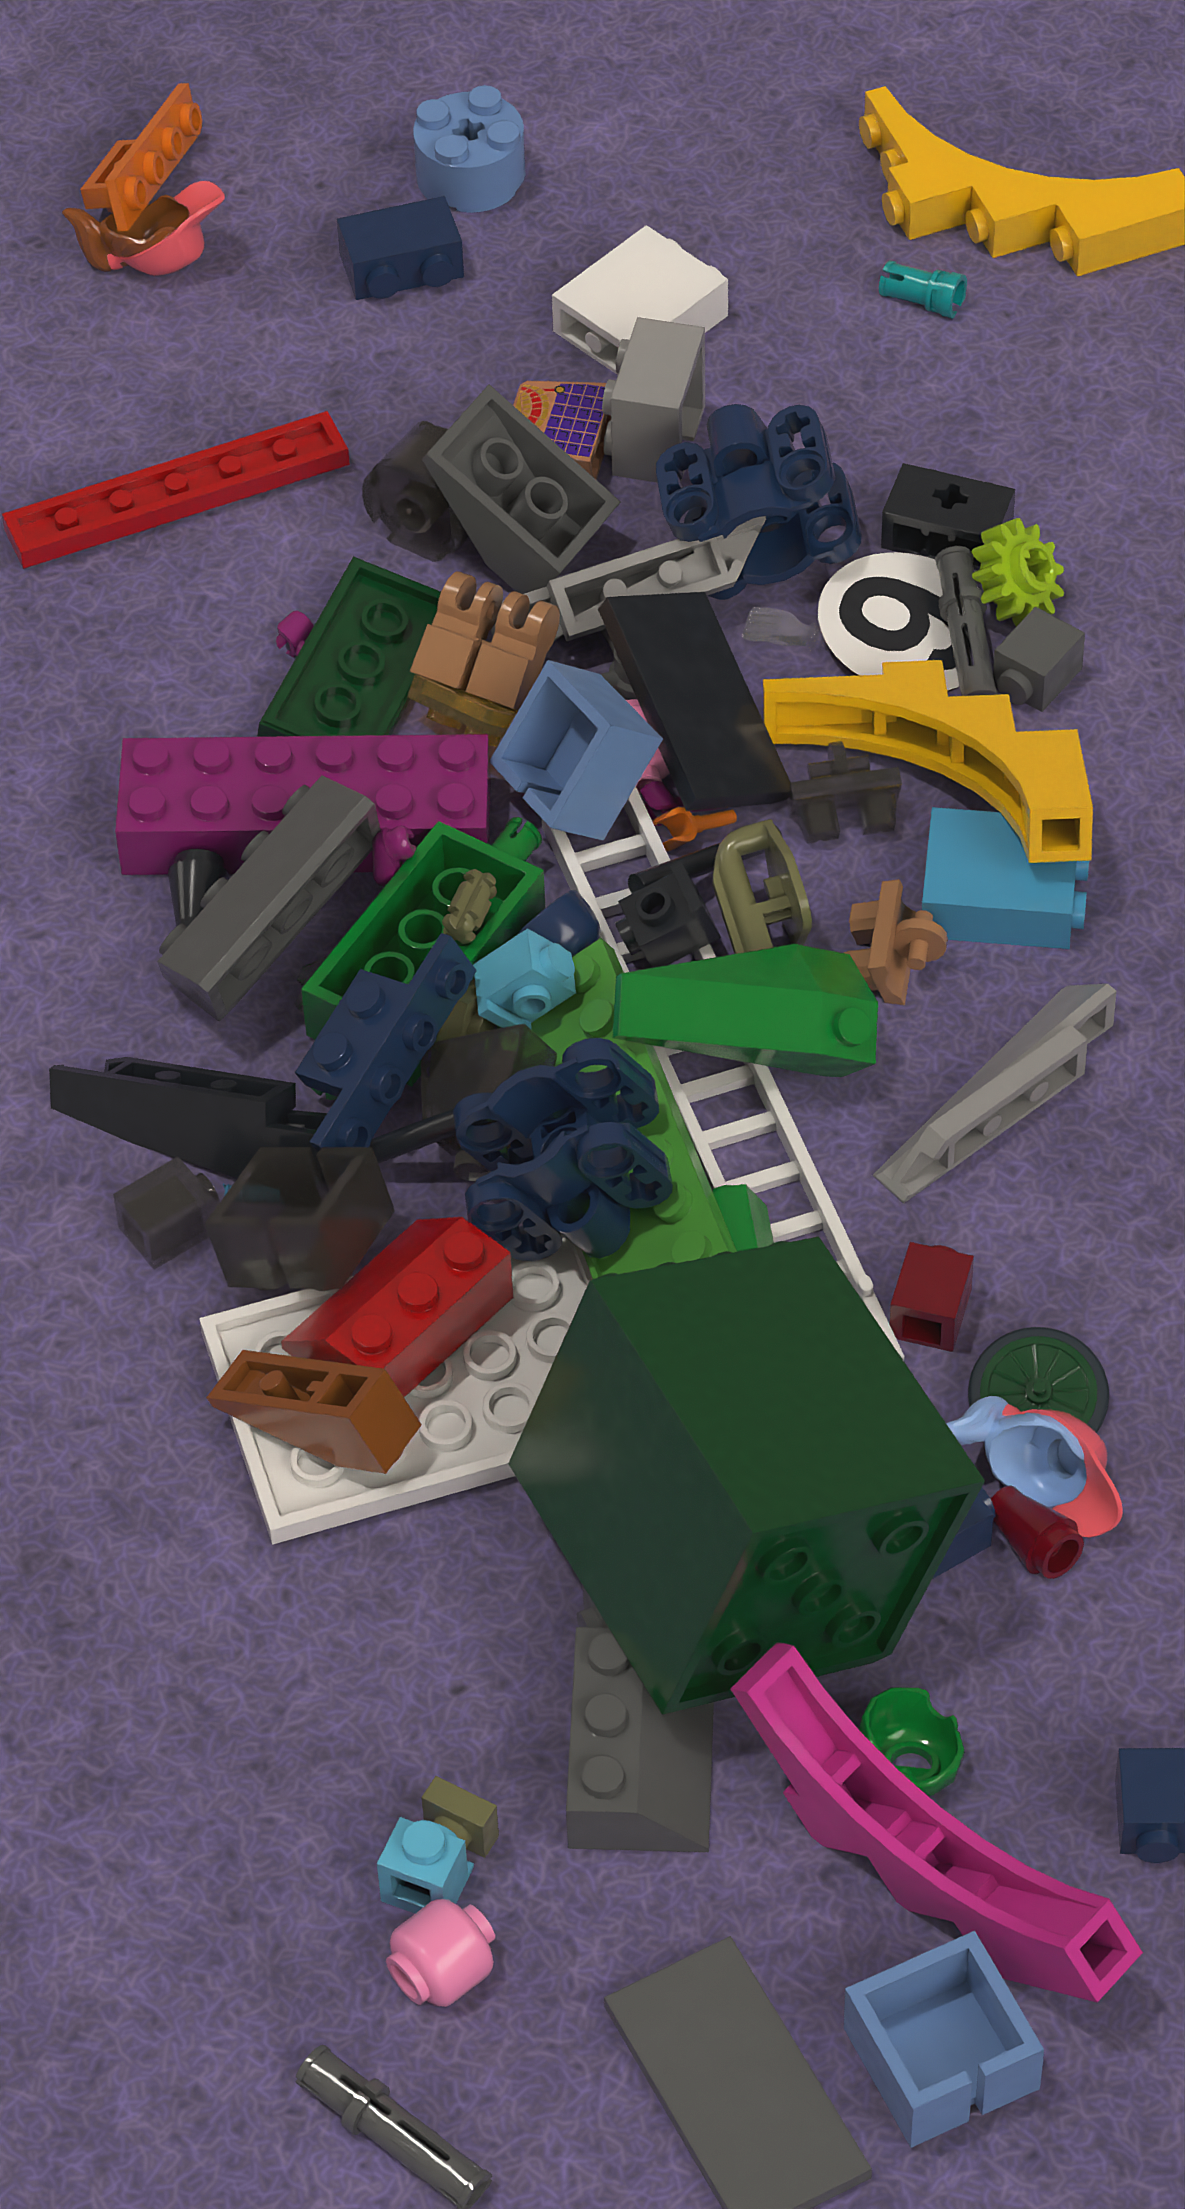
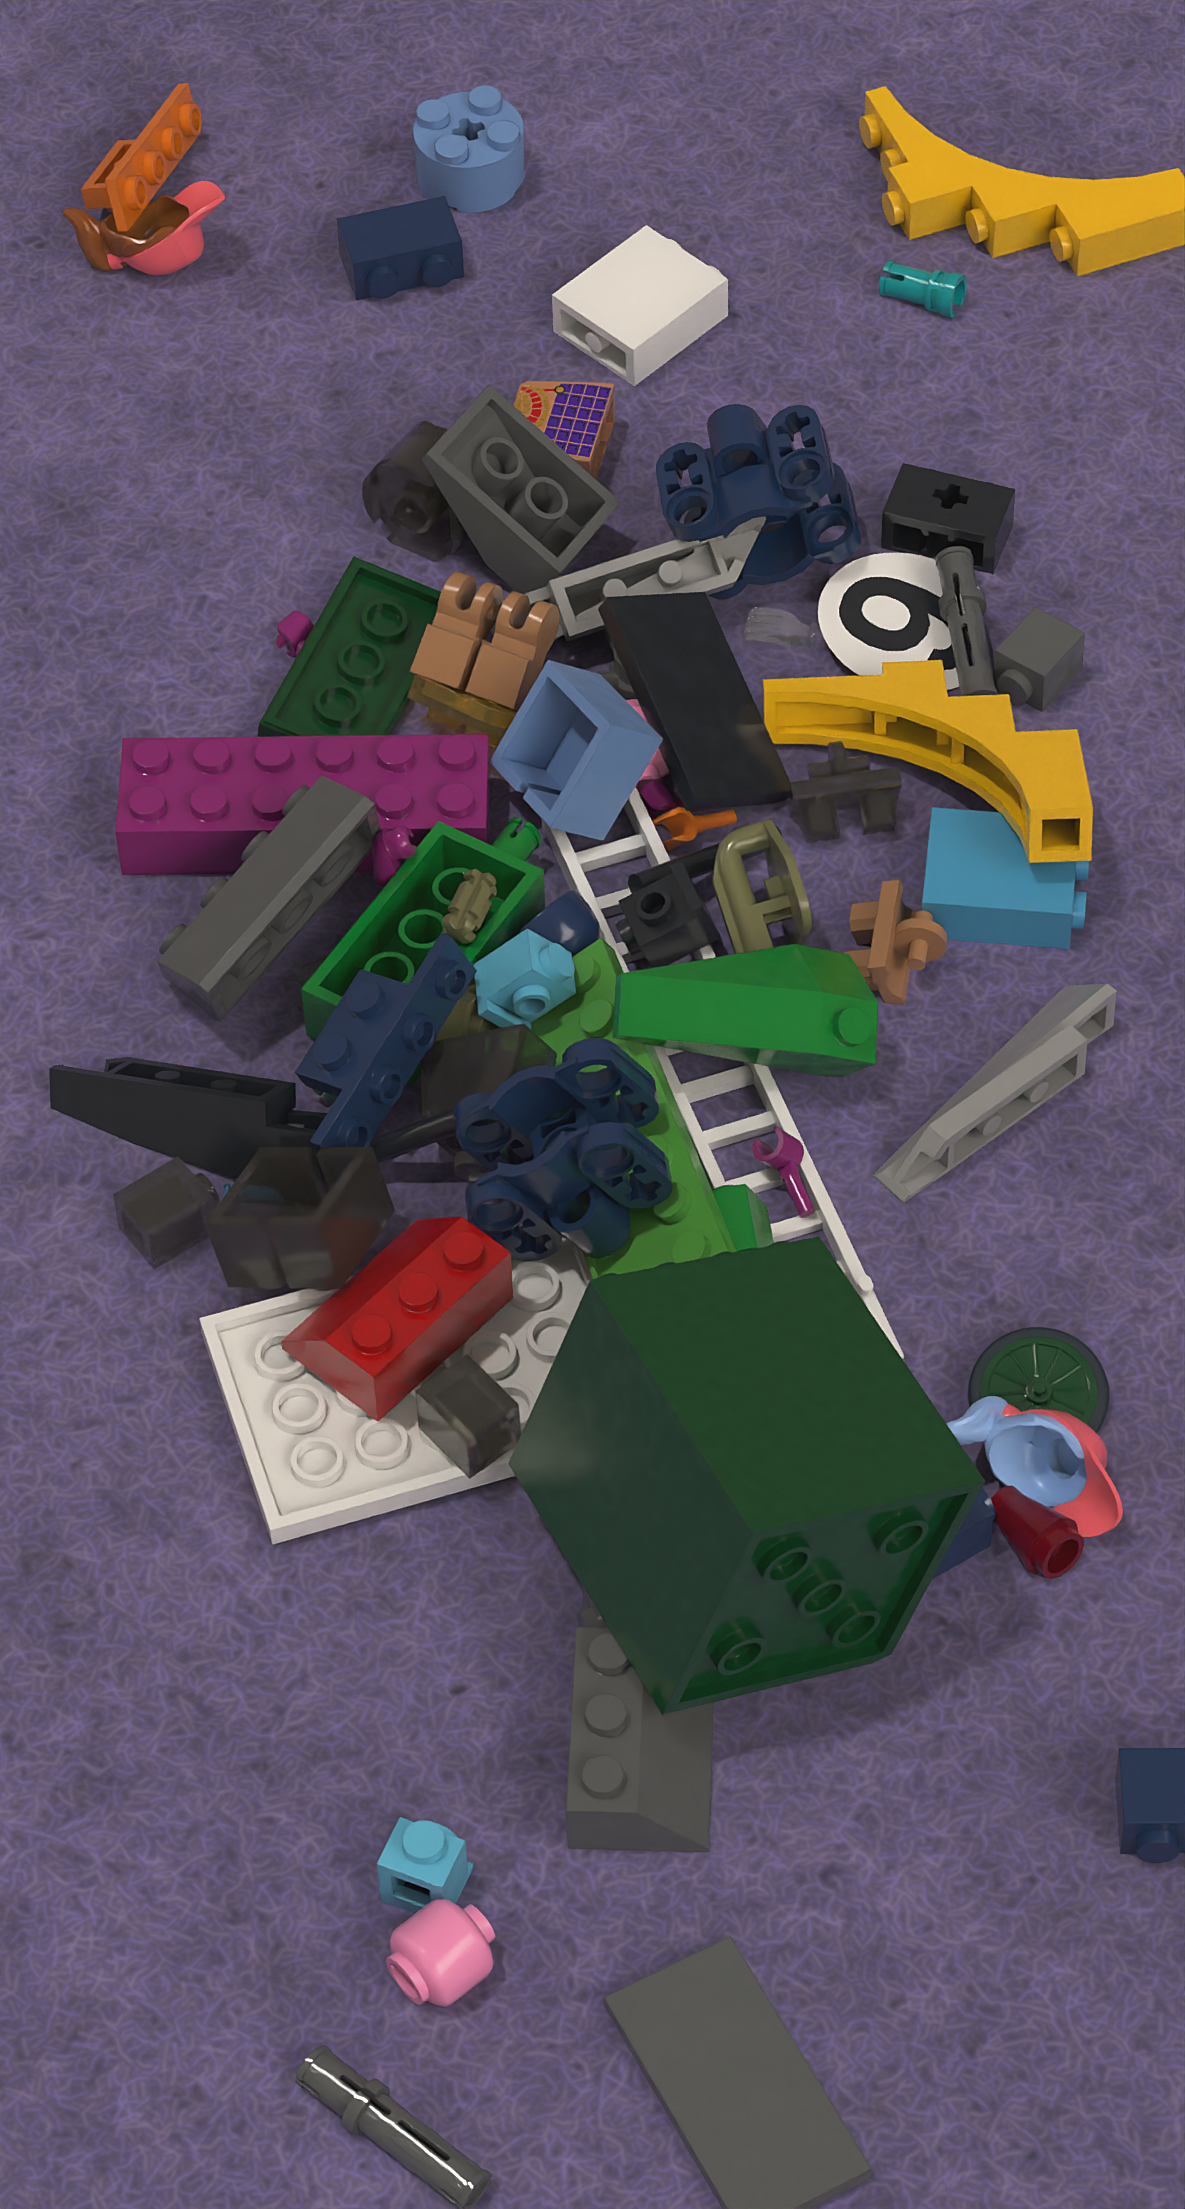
(175, 489): red plate -> none
(190, 879): black cone -> none
(321, 1406): dark orange slope -> none
(463, 1814): olive plate -> none
(467, 1415): none -> clear smoke brick
(655, 395): light grey piece -> none
(786, 1162): none -> magenta hand
(905, 1723): green hair -> none
(925, 1856): dark pink arch -> none
(931, 1296): dark red brick -> none
(943, 2038): medium blue piece -> none
(1017, 570): lime gear -> none

